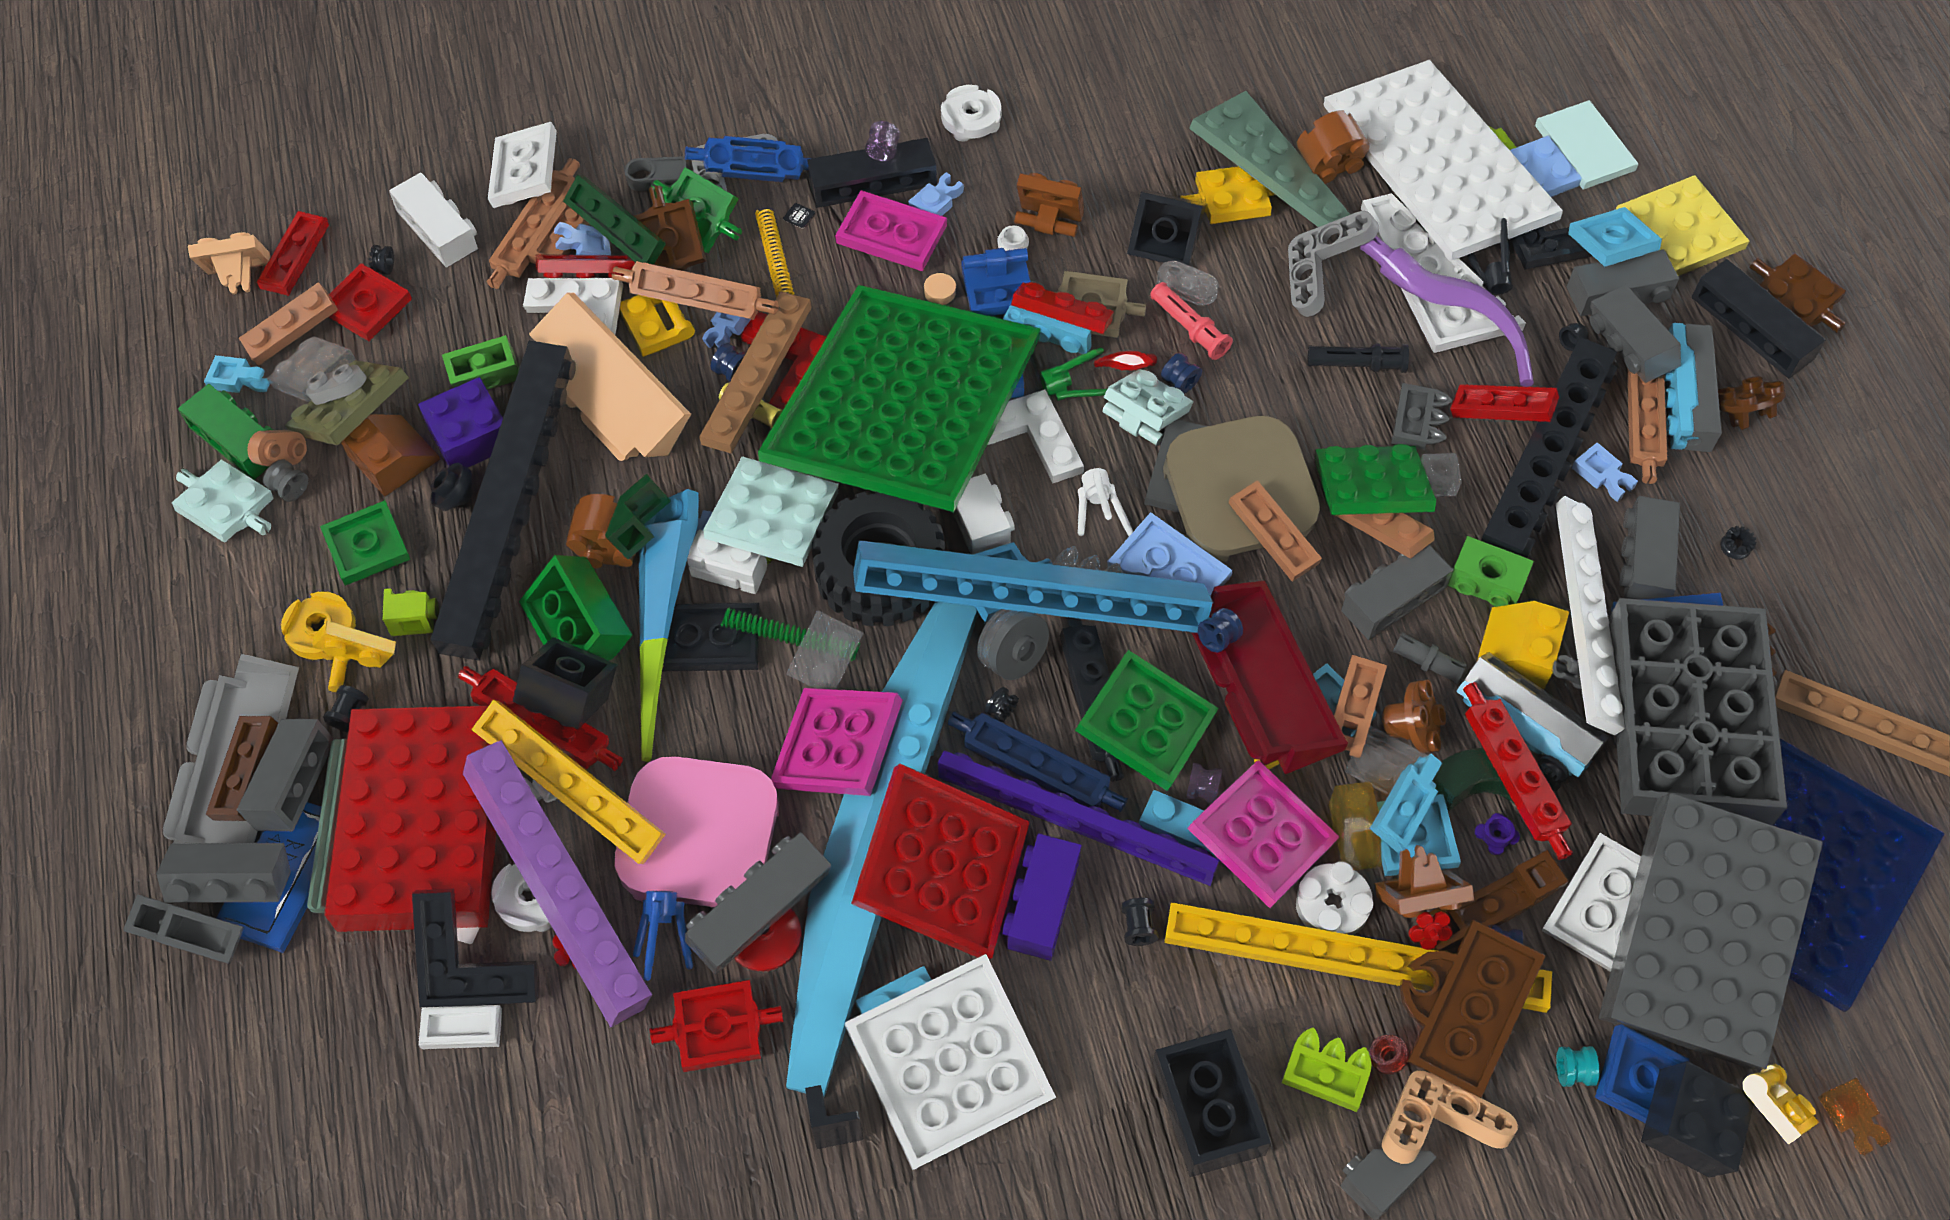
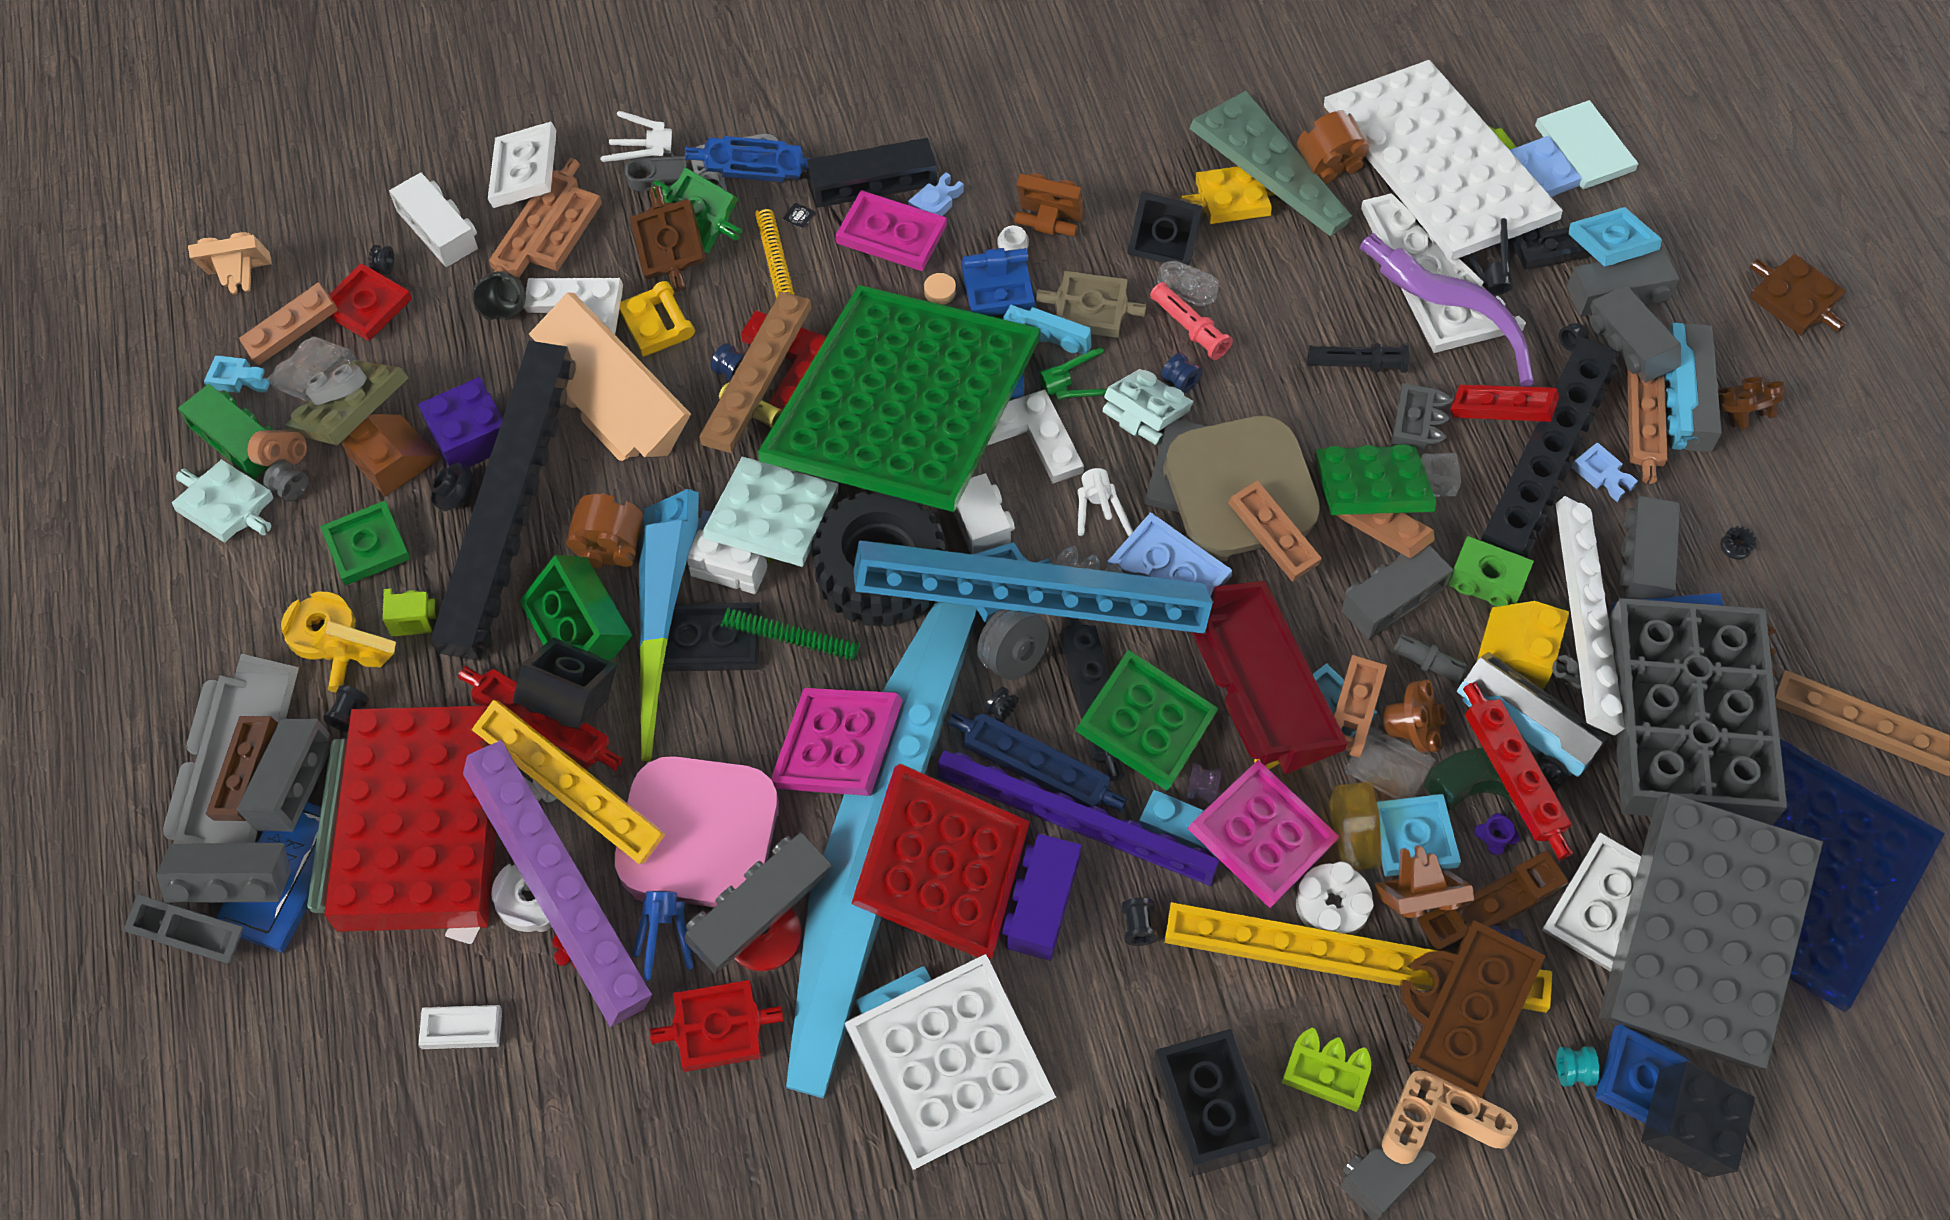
(293, 253): red tile -> none
(441, 976): black plate -> none
(490, 360): bright green brick -> none
(498, 296): none -> pearl dark grey hair
(583, 239): light blue plate -> none
(583, 265): plate -> none
(613, 221): dark green plate -> none
(633, 510): dark green slope -> none
(656, 141): none -> white plant
(695, 290): nougat plate -> none
(723, 328): medium blue plate -> none
(824, 652): clear plate -> none
(832, 1129): black panel -> none
(882, 141): clear purple wheel -> none
(971, 126): white plate -> none
(1062, 307): red plate -> none
(1127, 360): red bar -> none
(1220, 630): dark blue wheel -> none
(1354, 231): light grey beam -> none
(1383, 1045): clear red plate -> none
(1407, 803): medium azure hinge -> none
(1431, 929): red plant -> none
(1689, 223): light yellow plate -> none
(1758, 318): black brick -> none
(1786, 1111): yellow plate -> none
(1853, 1109): clear orange plate -> none

